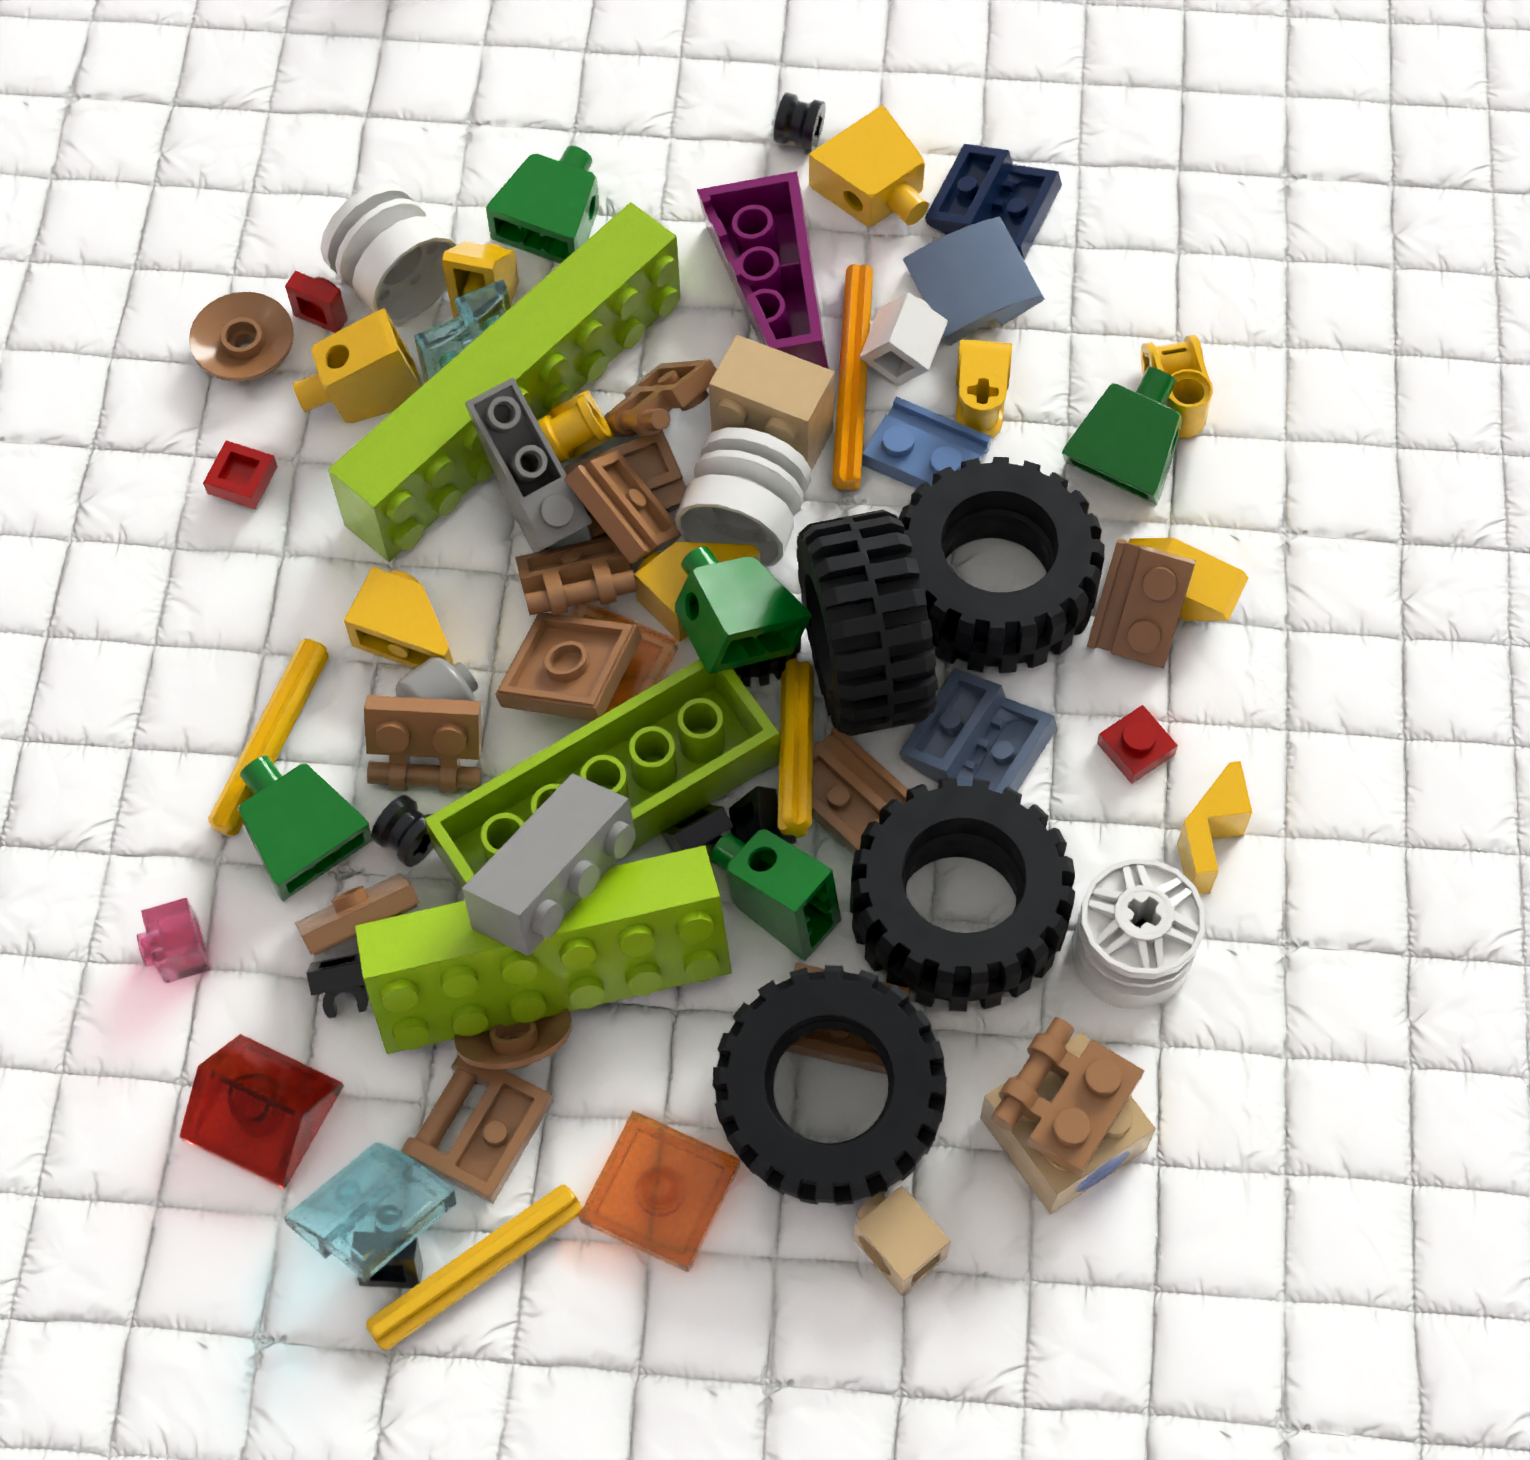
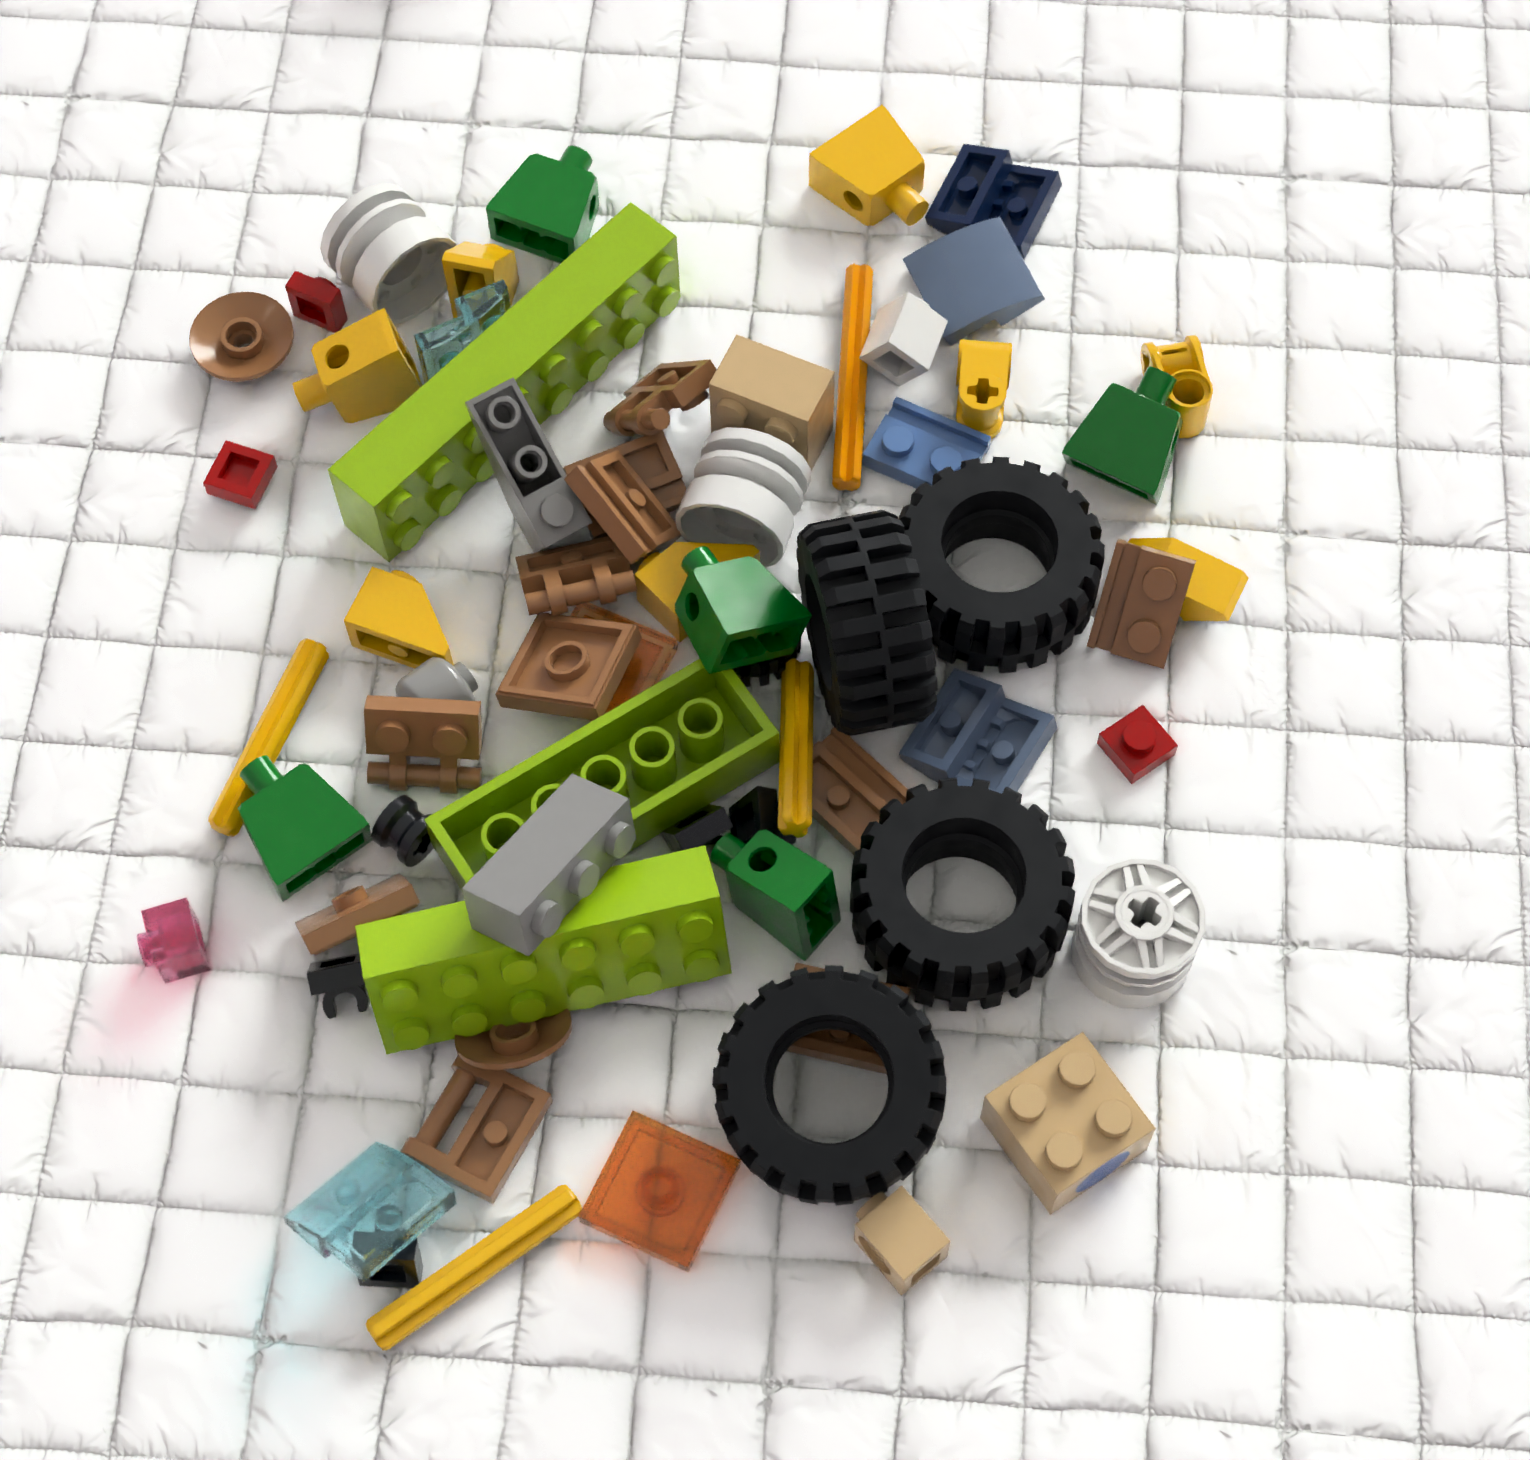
(257, 1109): clear red slope -> none
(575, 427): yellow piece -> none
(768, 256): magenta wedge -> none
(799, 121): black wheel -> none
(1083, 1108): medium nougat plate -> none
(1219, 814): yellow slope -> none

